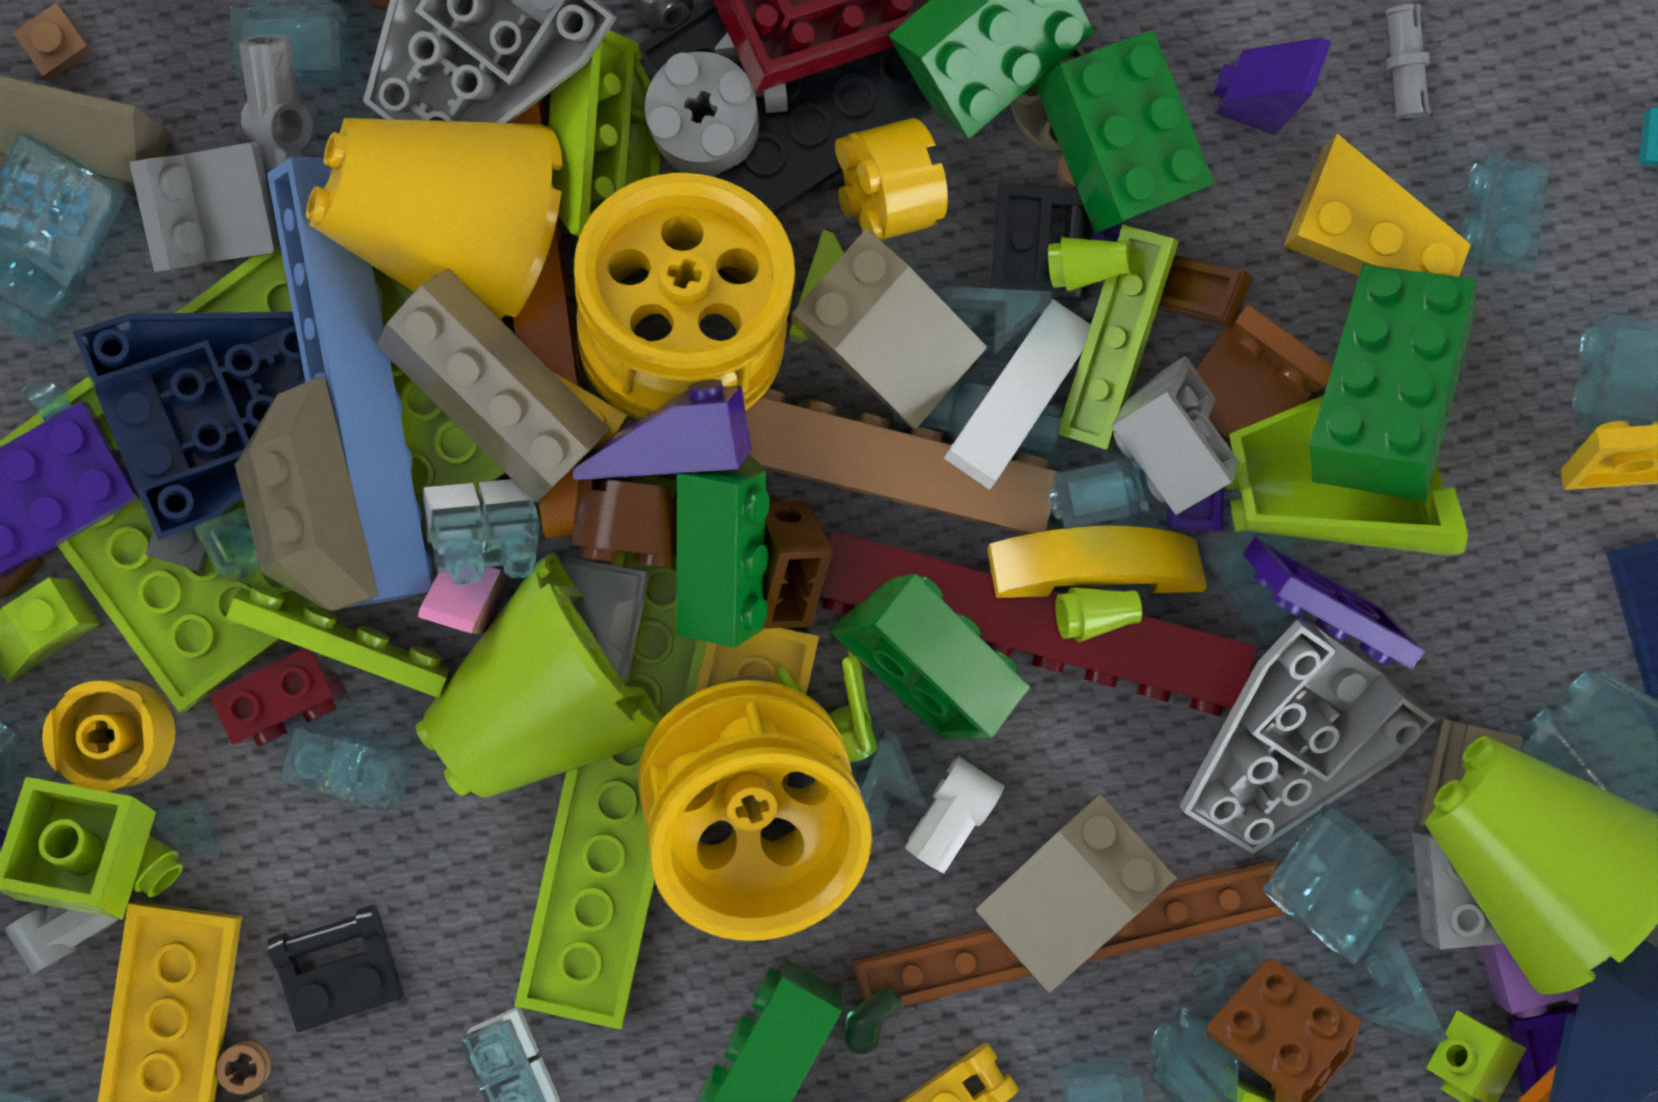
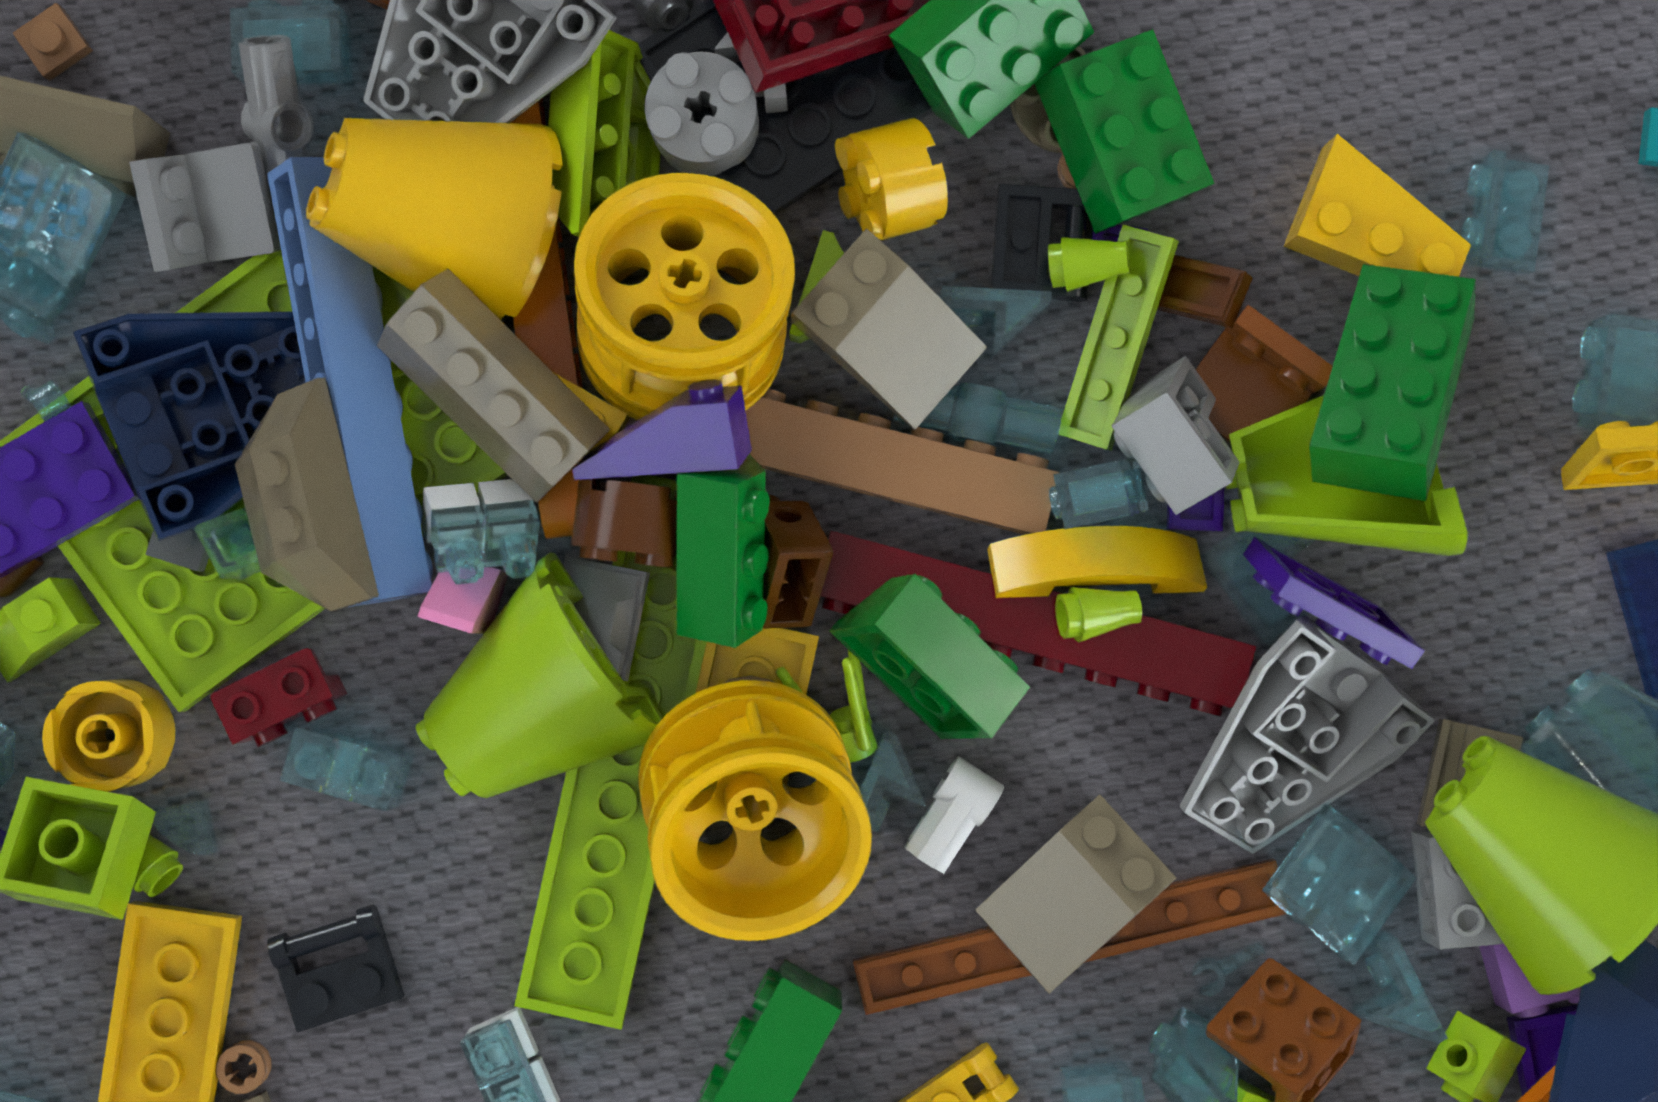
(53, 933): light grey piece -> none
(318, 632): lime plate -> none
(866, 1020): clear green arm -> none
(1019, 395): white tile -> none
(1270, 83): dark purple slope -> none
(1407, 61): light grey pin -> none

